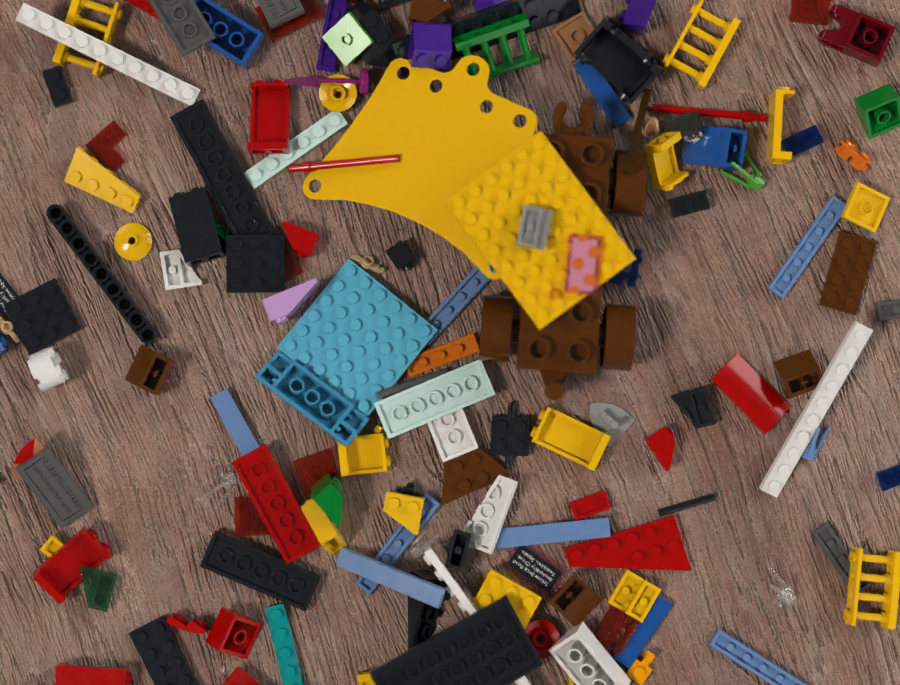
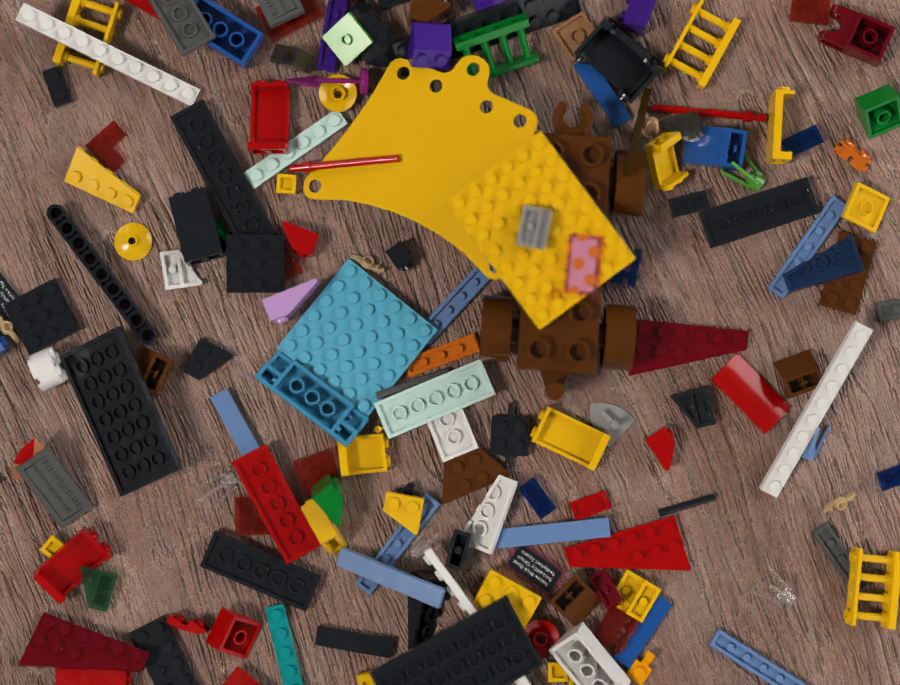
(74, 647): none -> dark red wing
(120, 411): none -> black plate
(205, 359): none -> black wing
(286, 184): none -> yellow plate
(292, 58): none -> clear smoke slope
(354, 641): none -> black tile
(537, 498): none -> clear blue plate
(556, 673): none -> yellow plate
(606, 589): none -> dark red plate
(673, 344): none -> dark red wing
(758, 212): none -> black plate
(832, 264): none -> dark blue wing
(840, 502): none -> tan piece

